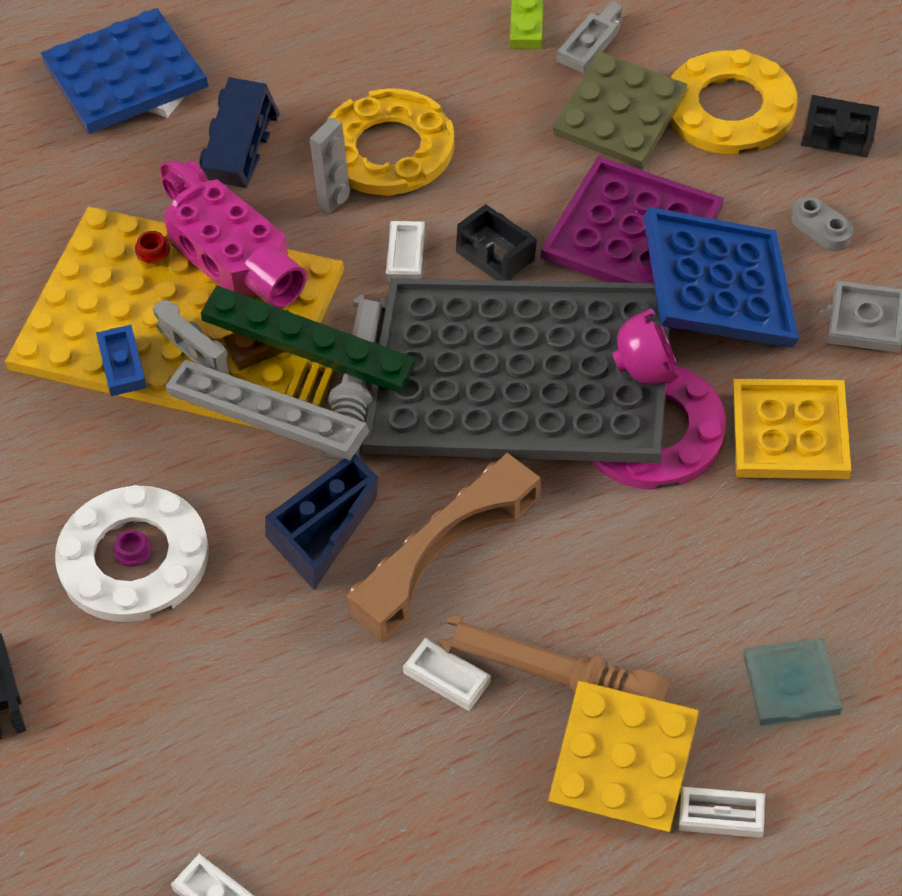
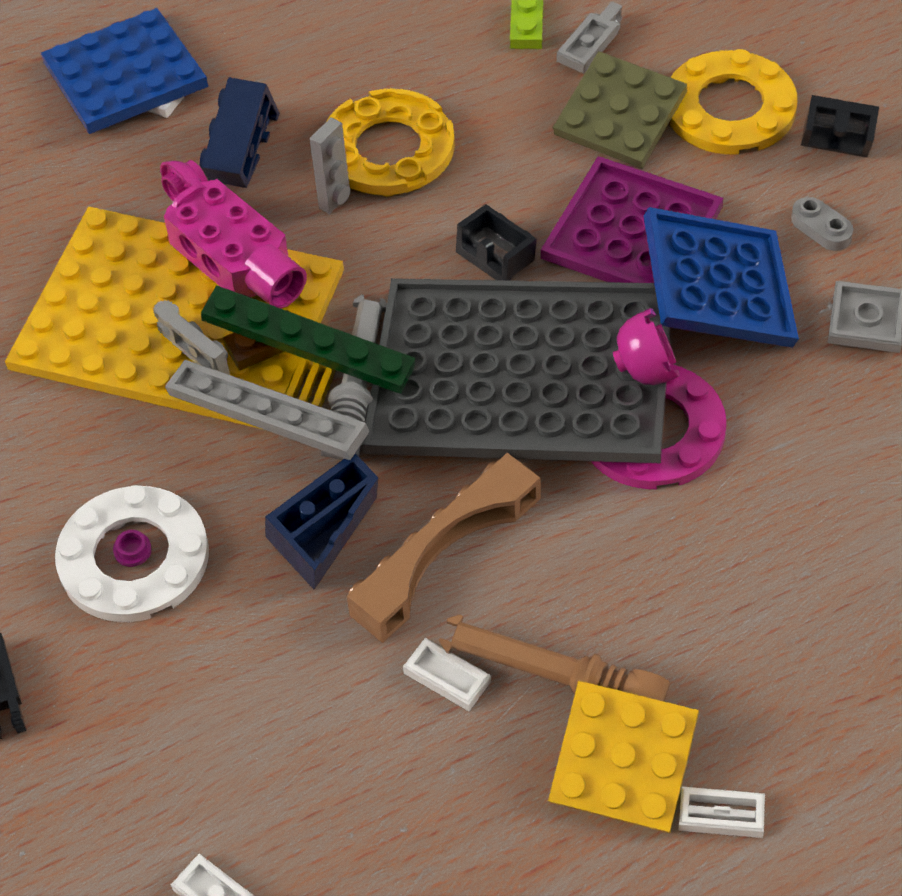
(121, 360): blue plate -> none
(152, 247): red plate -> none
(405, 250): white tile -> none
(791, 429): yellow plate -> none
(792, 681): clear light blue plate -> none

